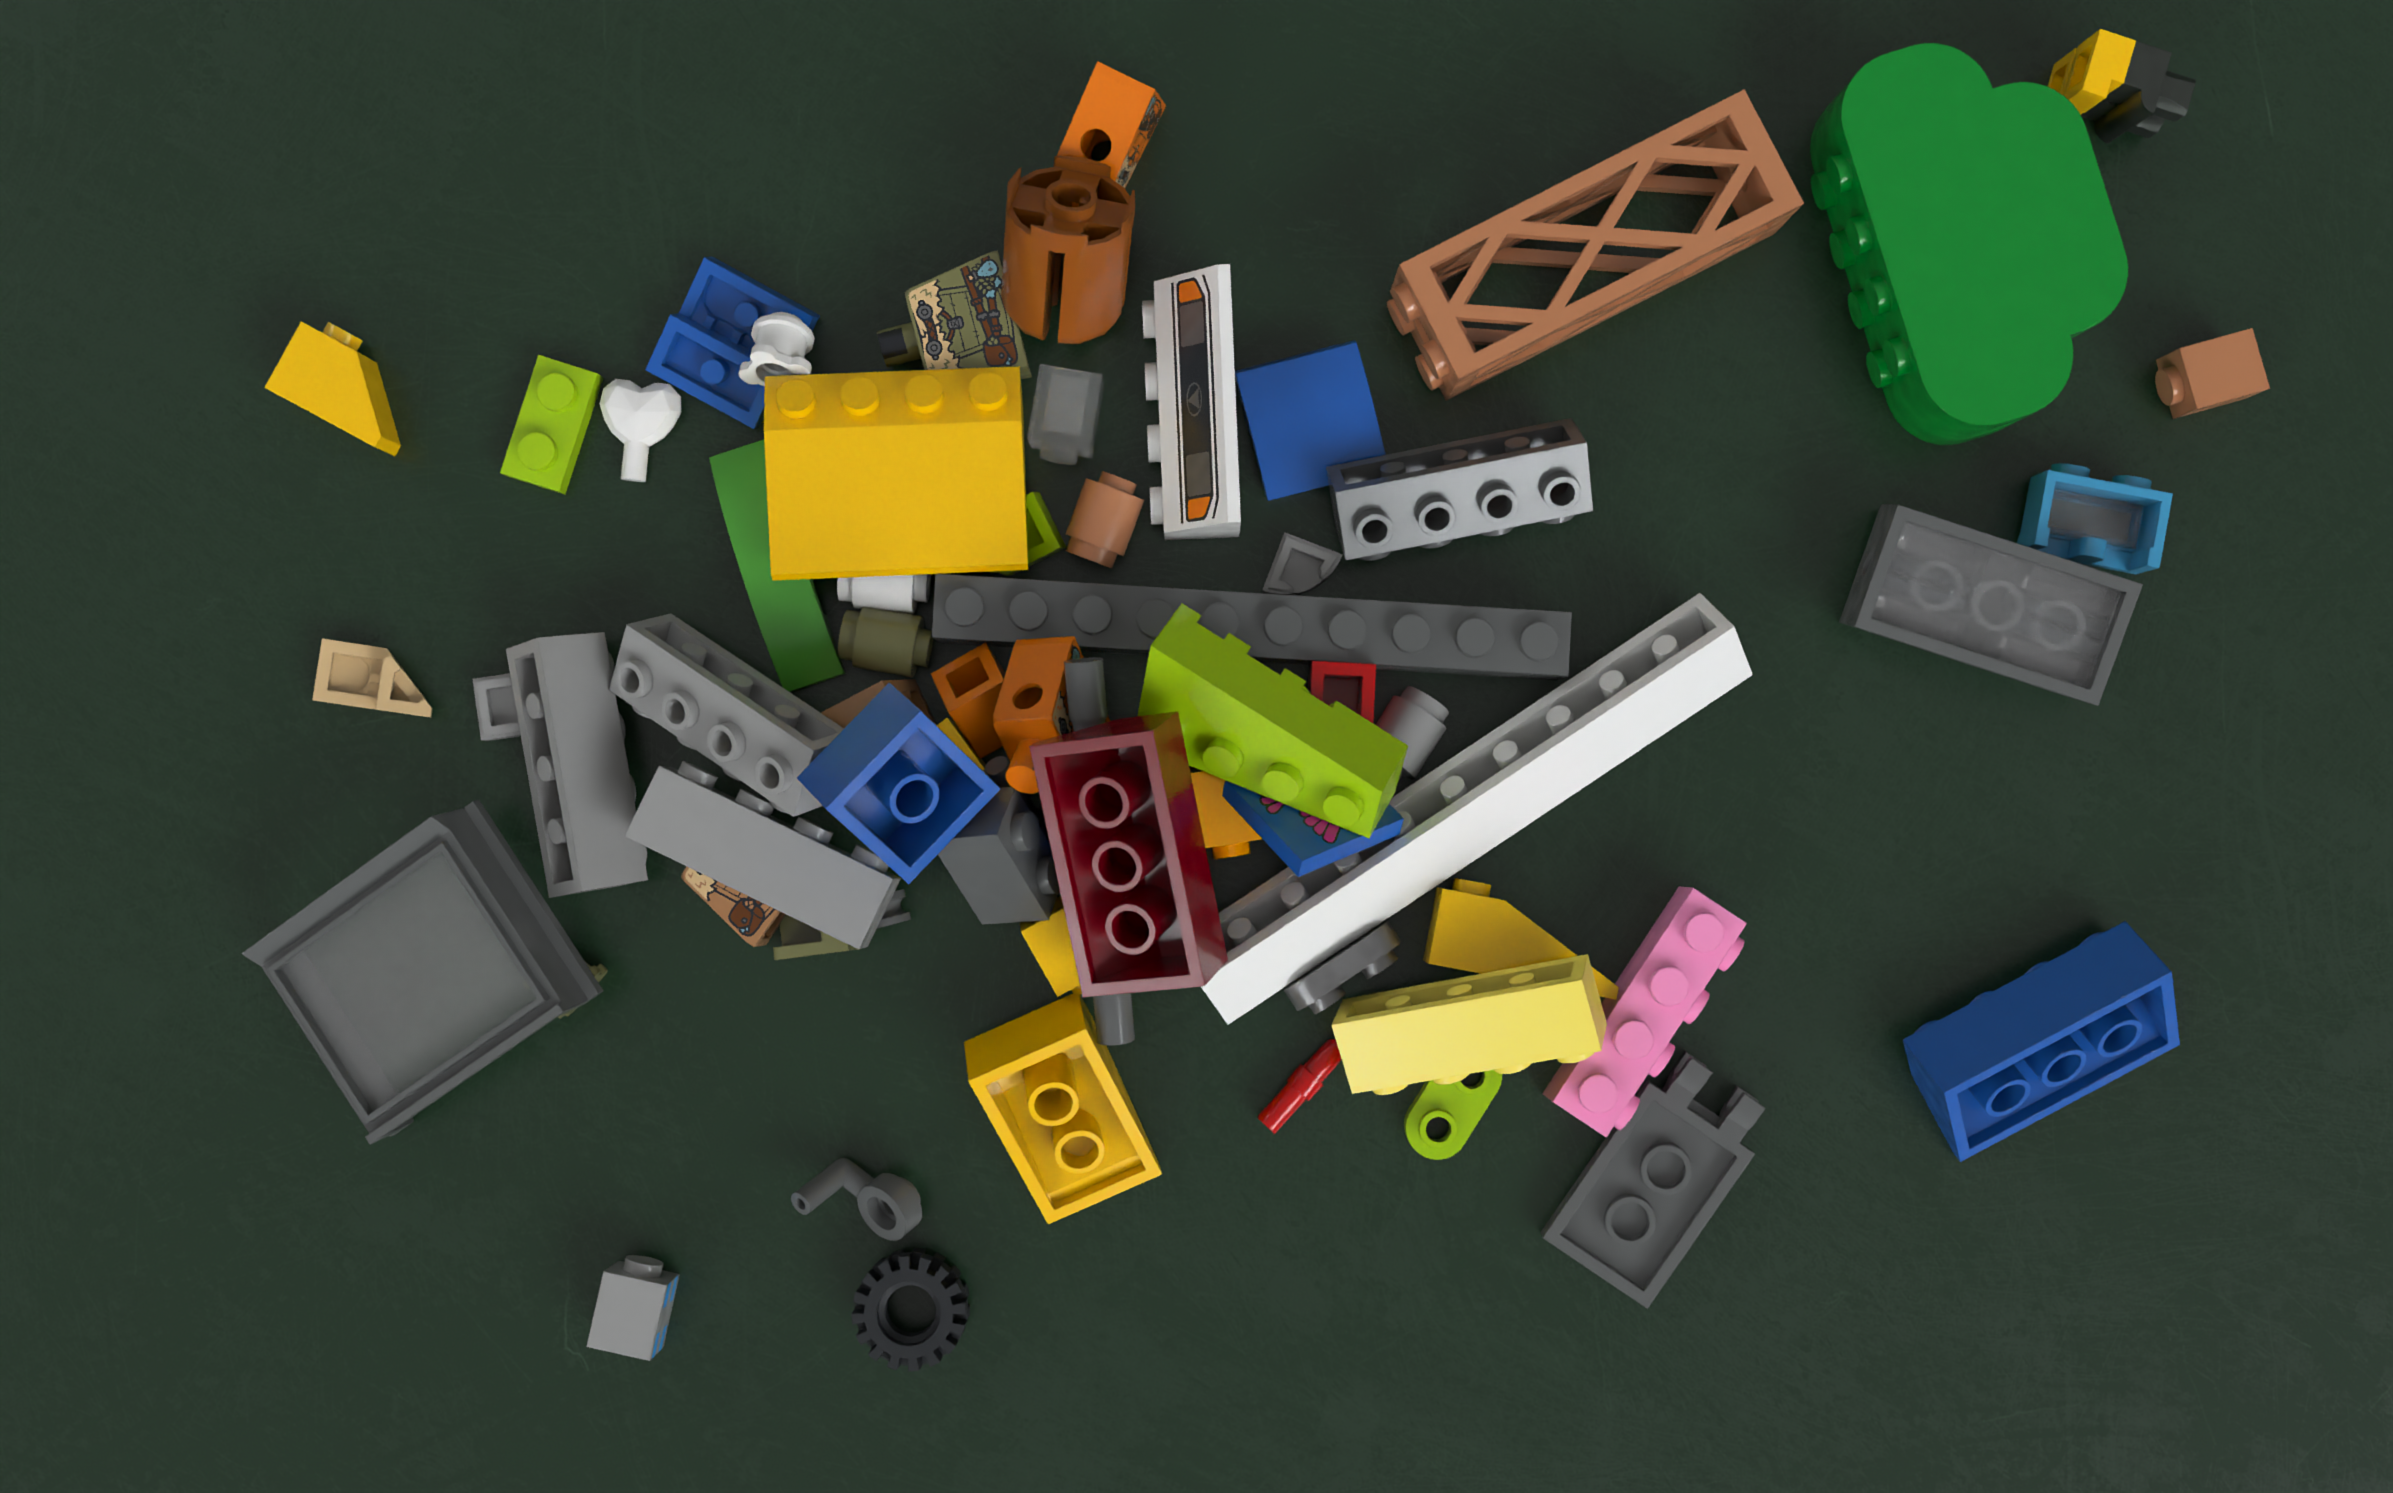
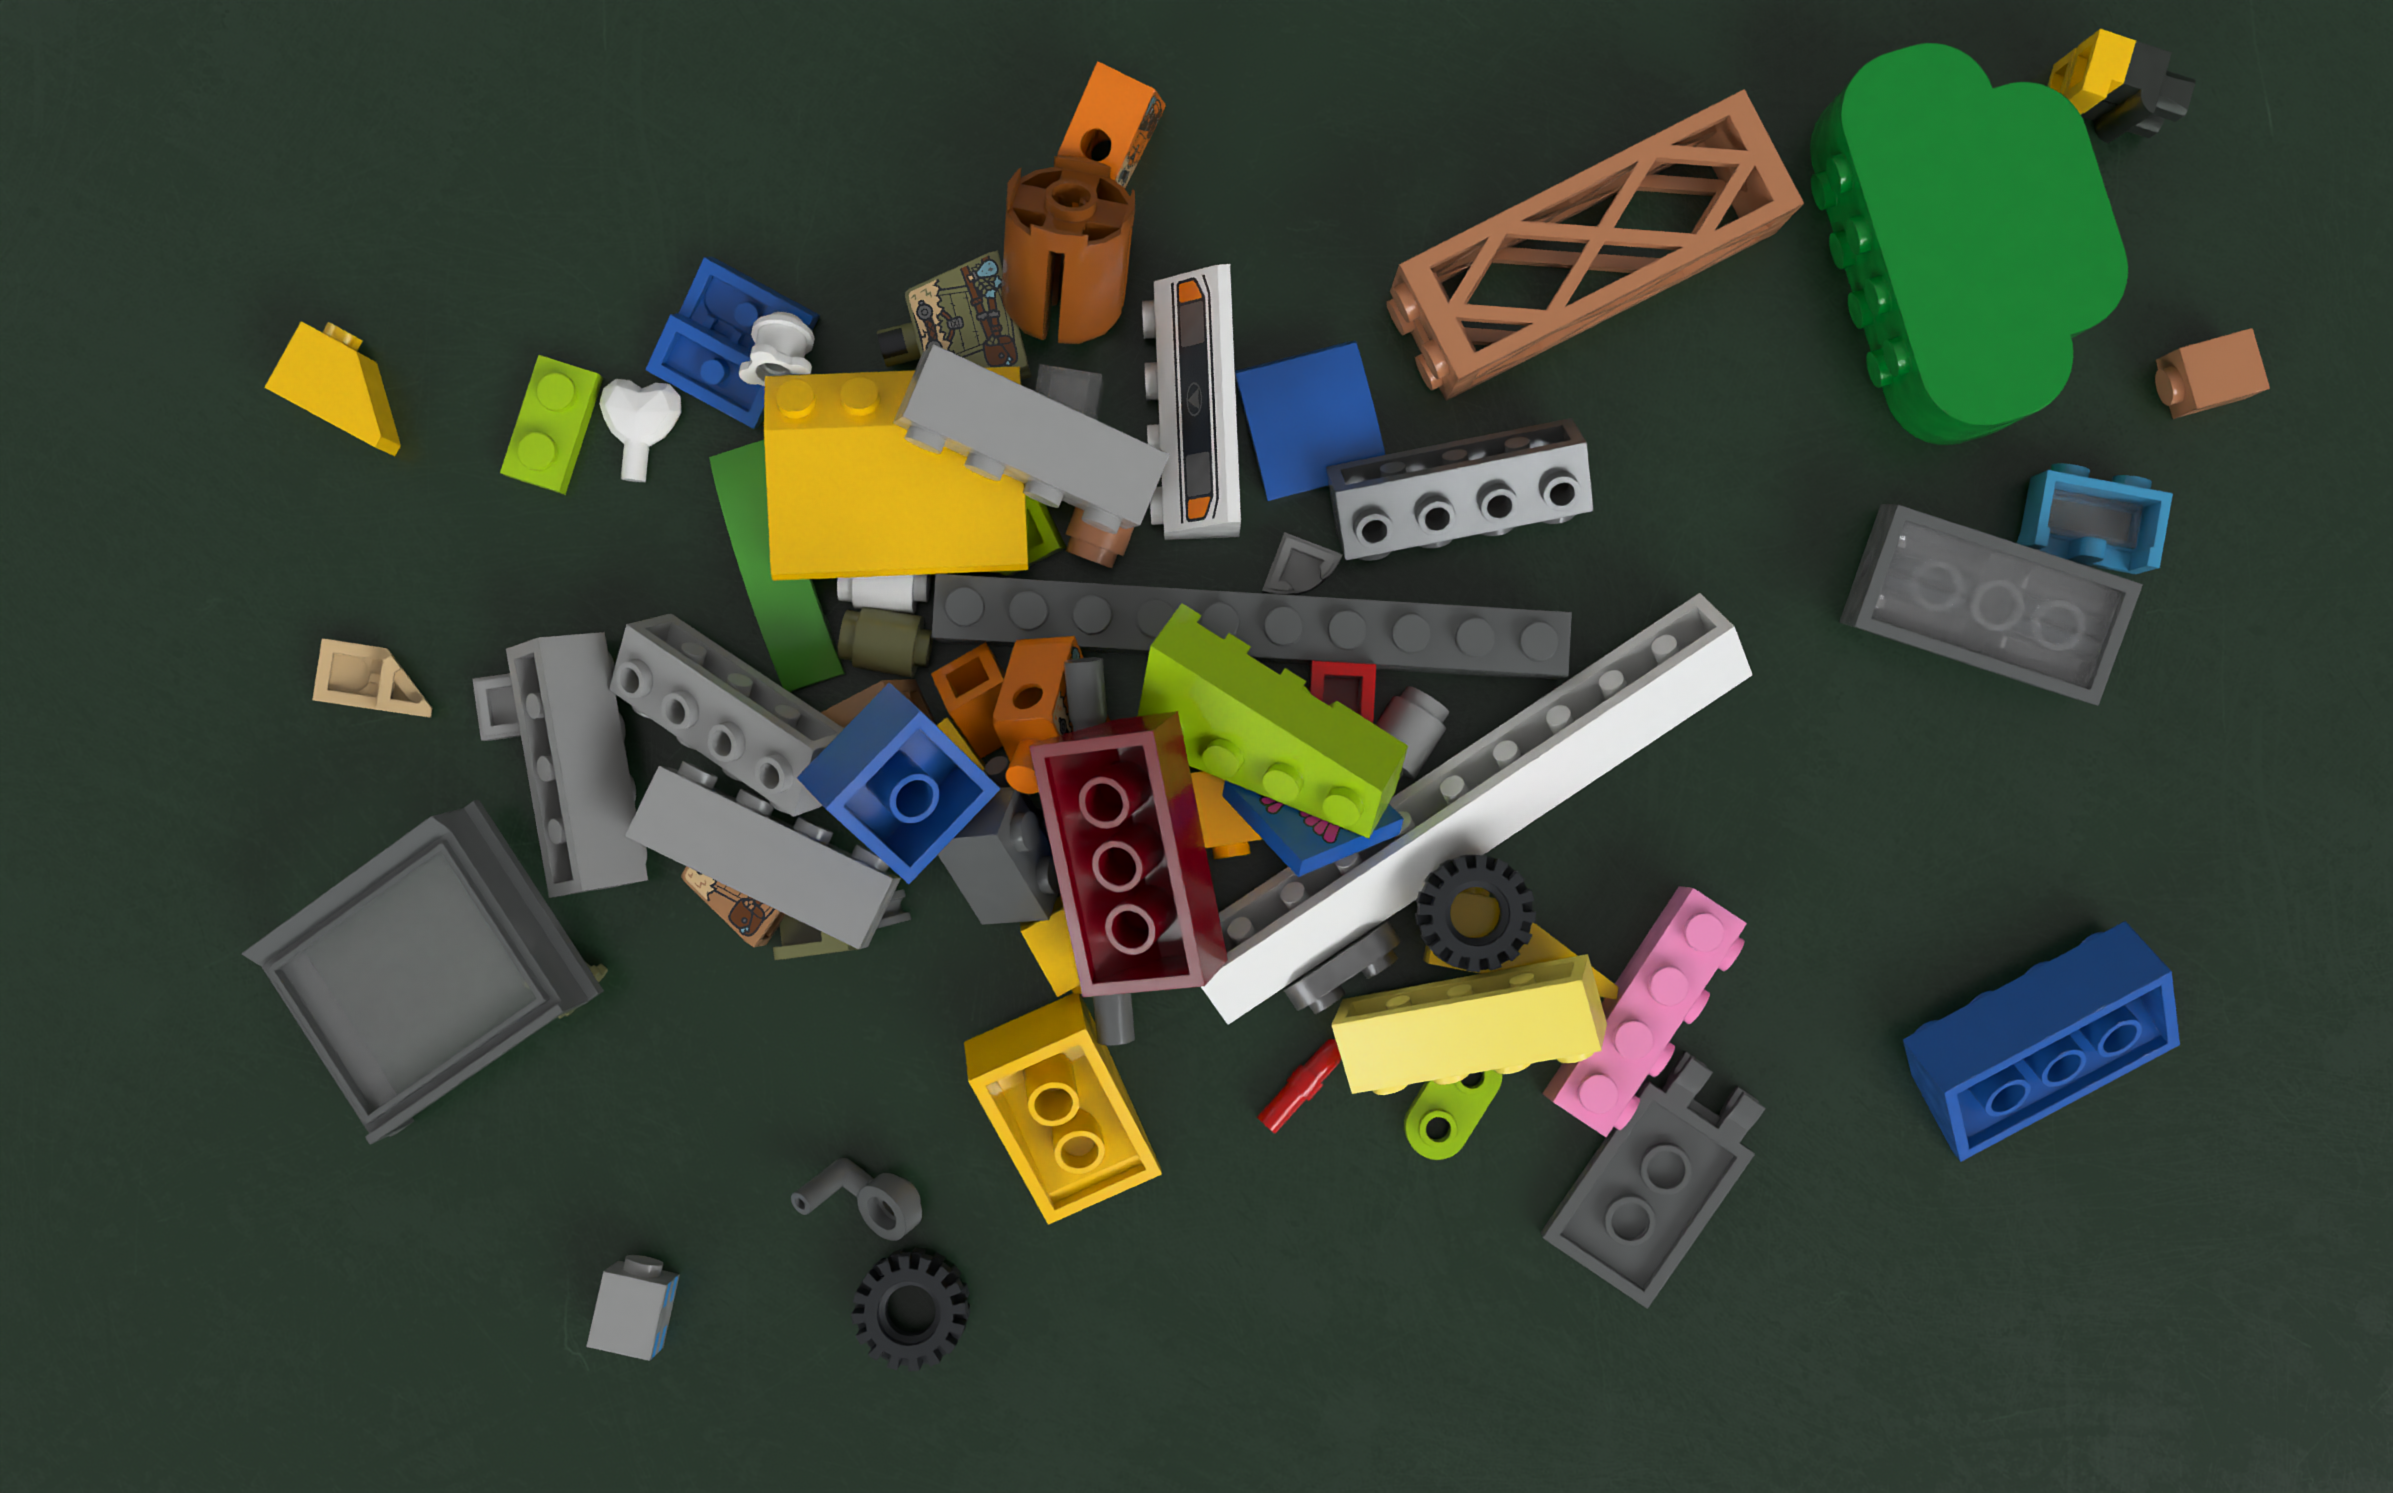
(1030, 439): none -> light grey brick
(1514, 918): none -> black tyre

